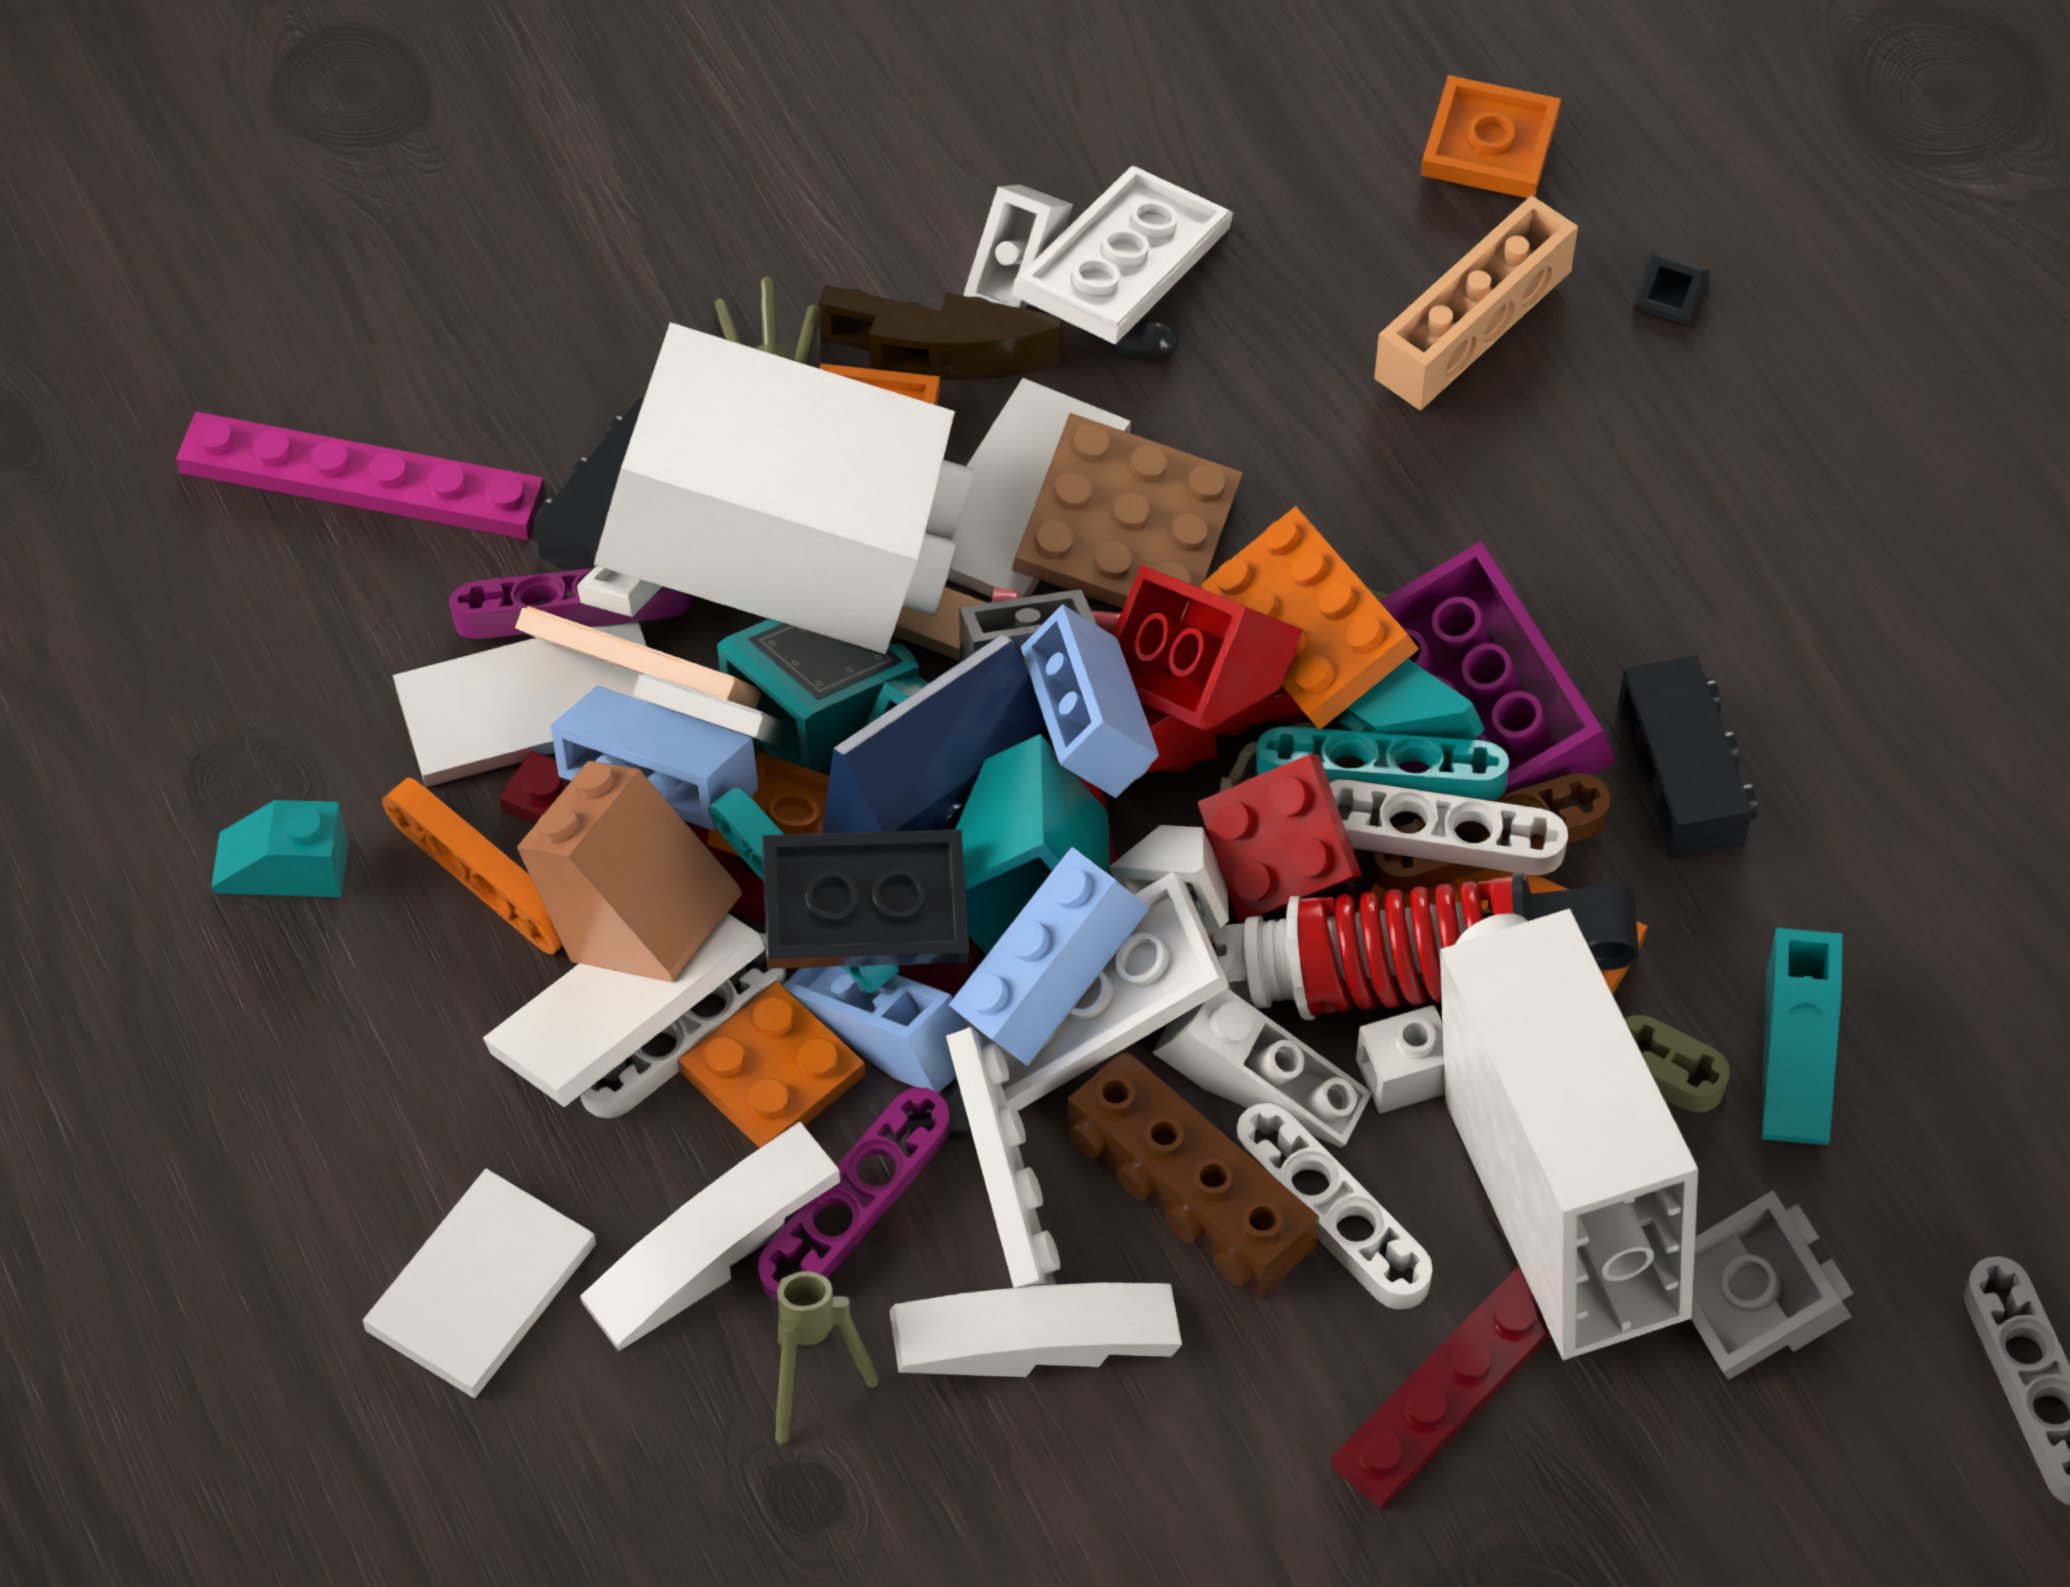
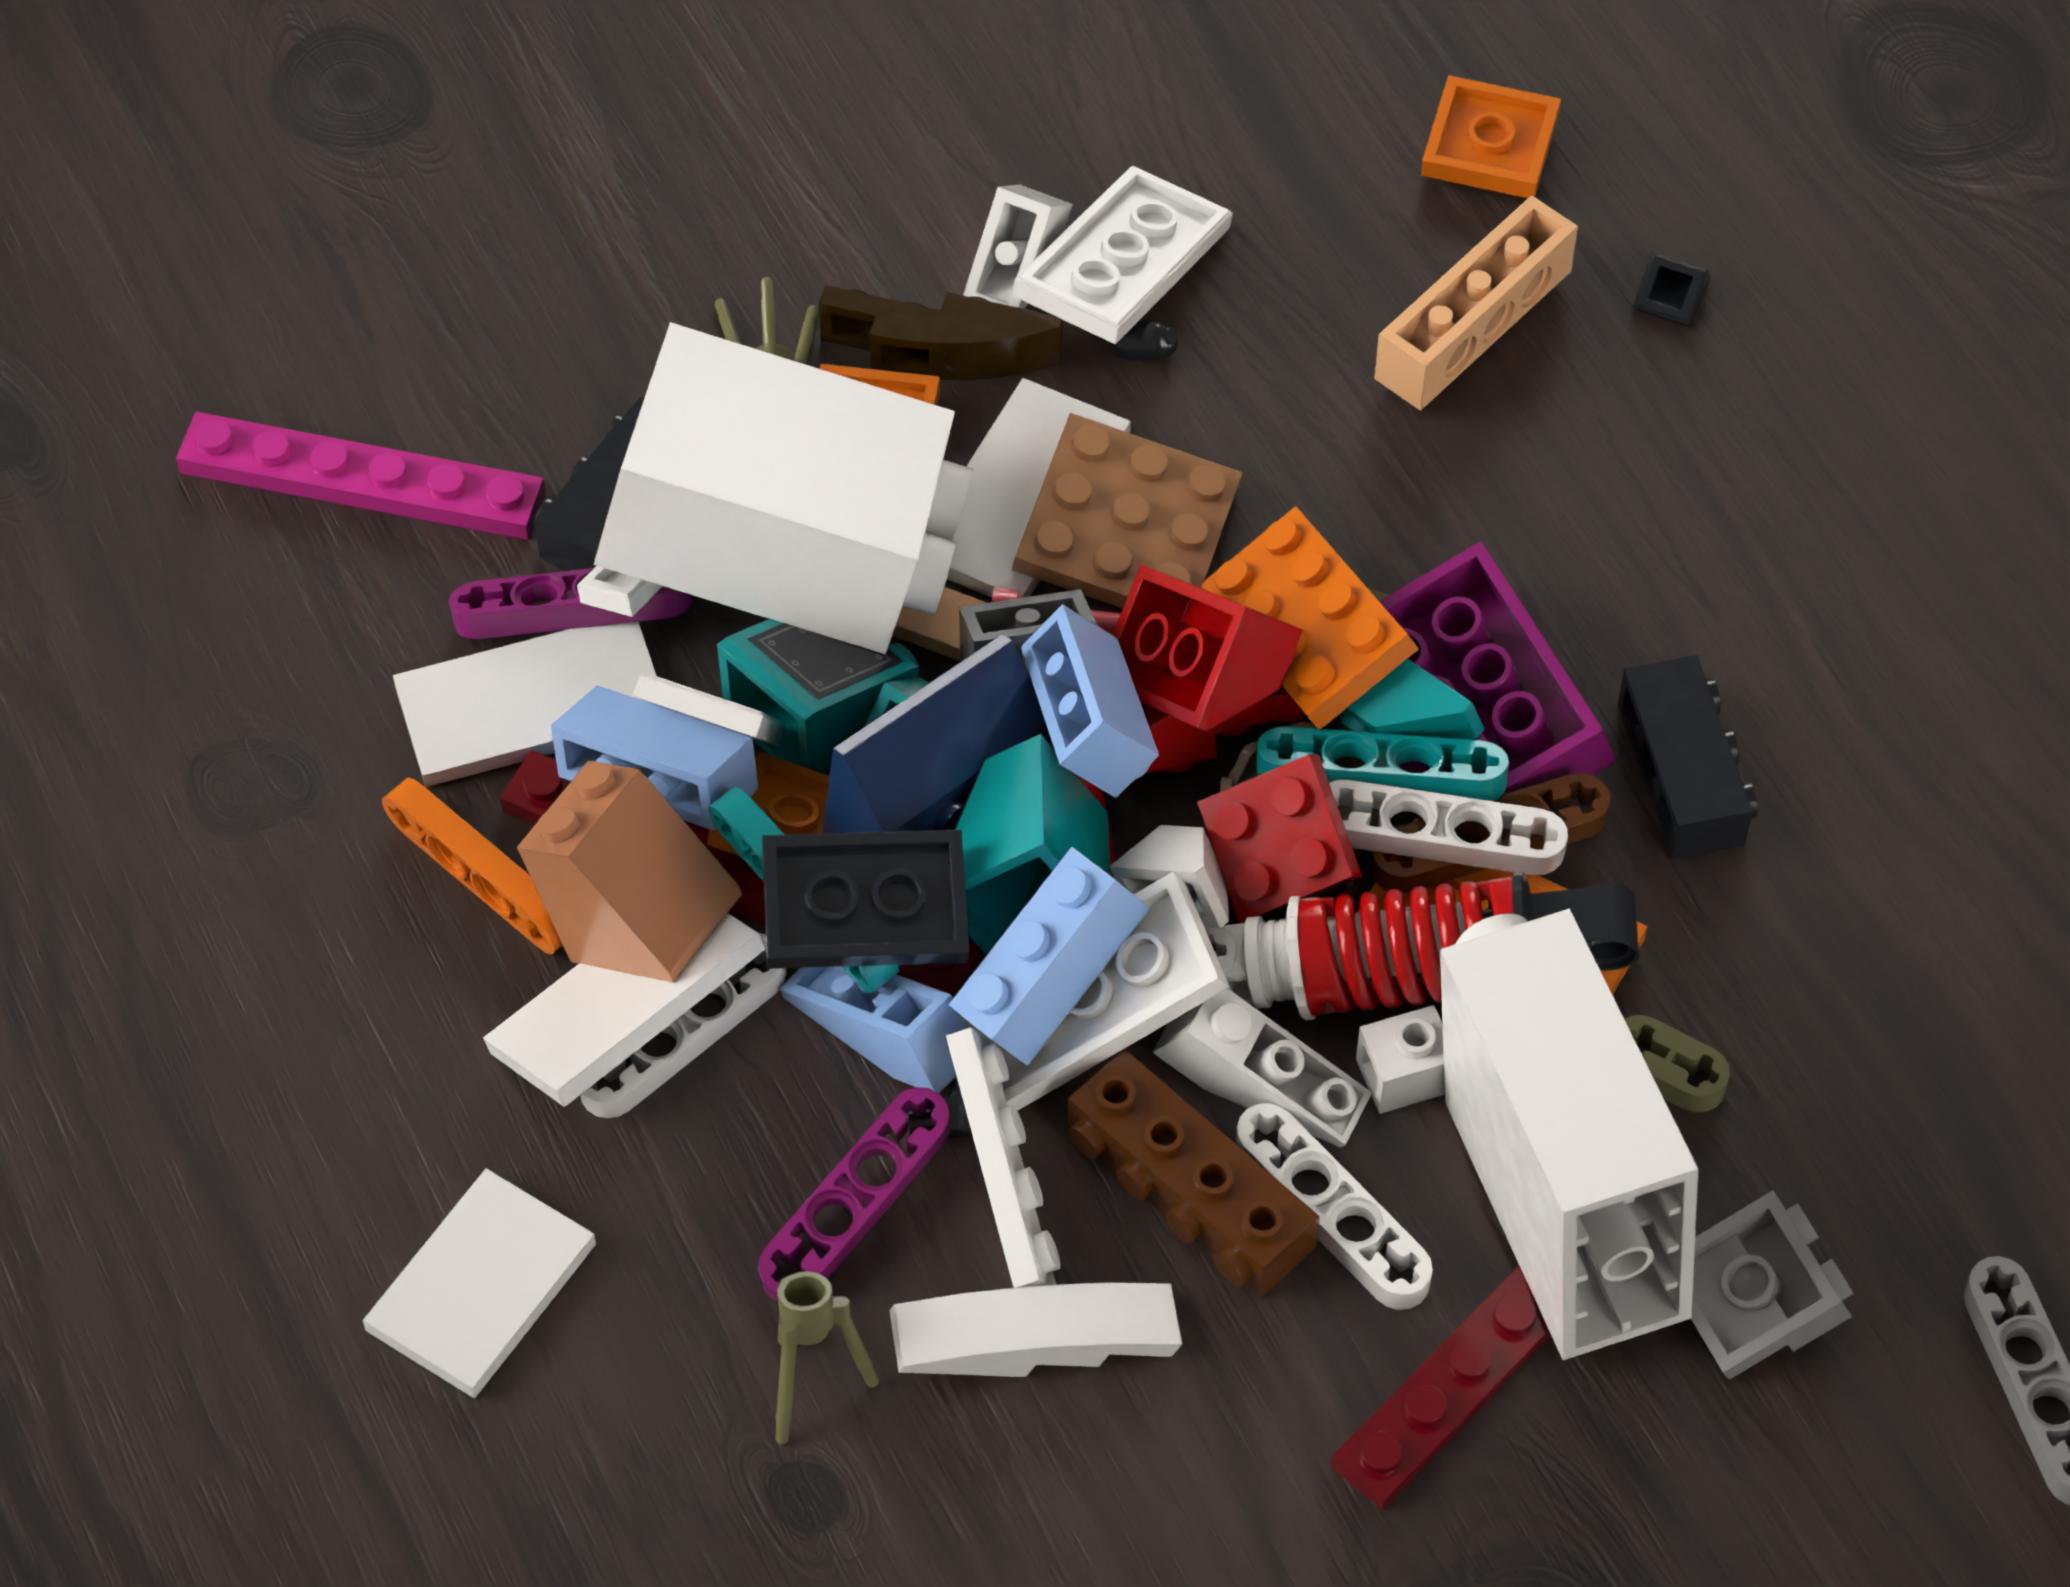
(284, 851): teal slope -> none
(634, 656): light nougat tile -> none
(707, 1235): white slope -> none
(771, 1066): orange plate -> none
(1801, 1035): teal slope -> none

